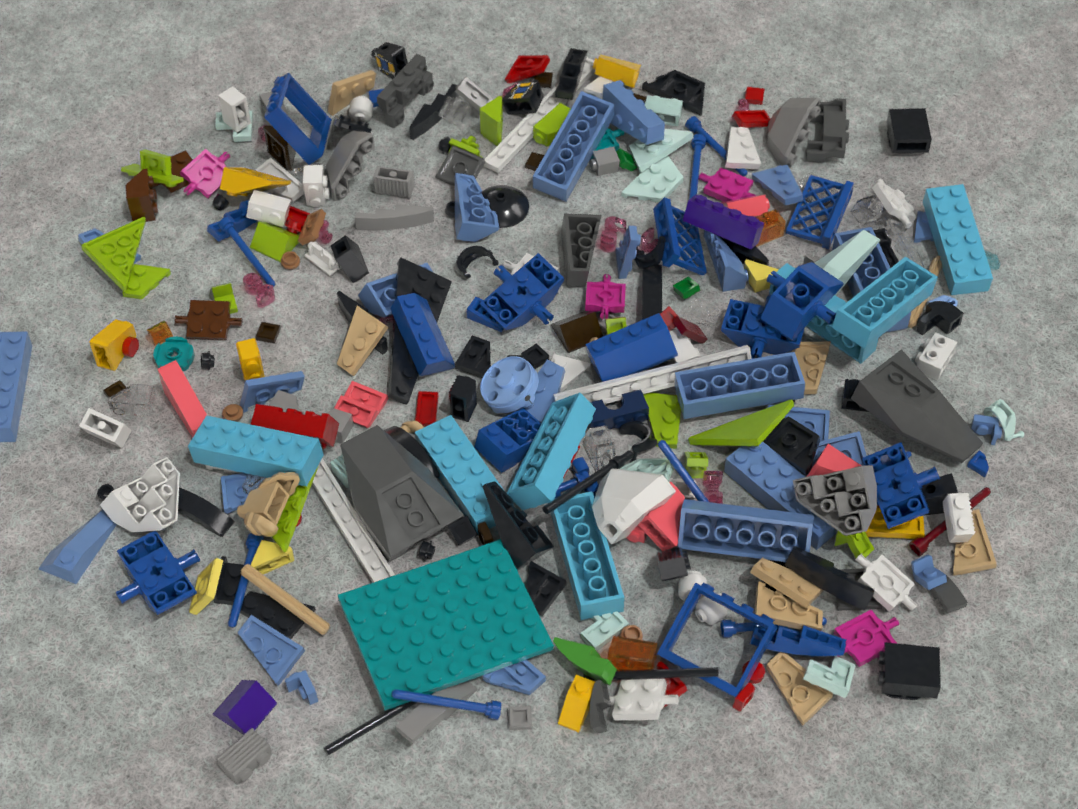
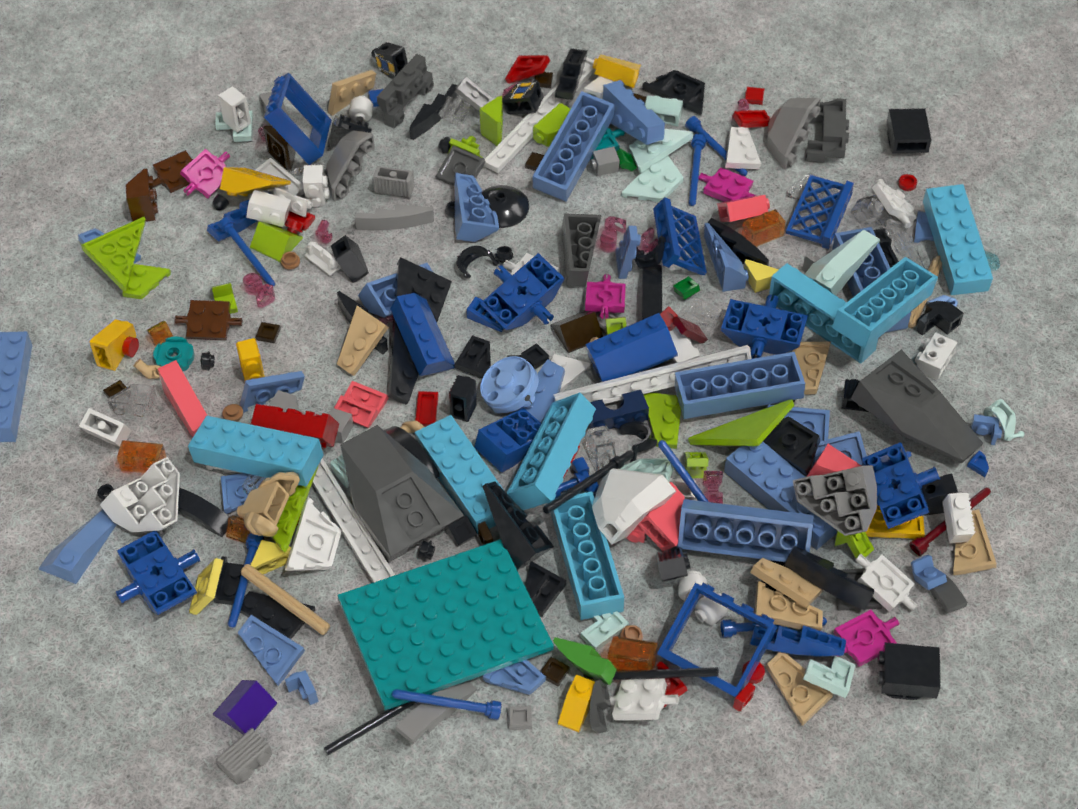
(139, 455): none -> clear orange brick
(148, 371): none -> tan arm
(158, 166): lime bracket -> none
(236, 529): none -> clear orange tile
(298, 204): none -> white hinge
(311, 227): medium nougat plate -> none
(314, 541): none -> white wing
(504, 253): none -> black plate
(555, 671): none -> dark brown tile
(723, 221): dark purple brick -> none
(780, 183): medium blue wing -> none
(800, 299): blue slope -> none
(907, 182): none -> red tile

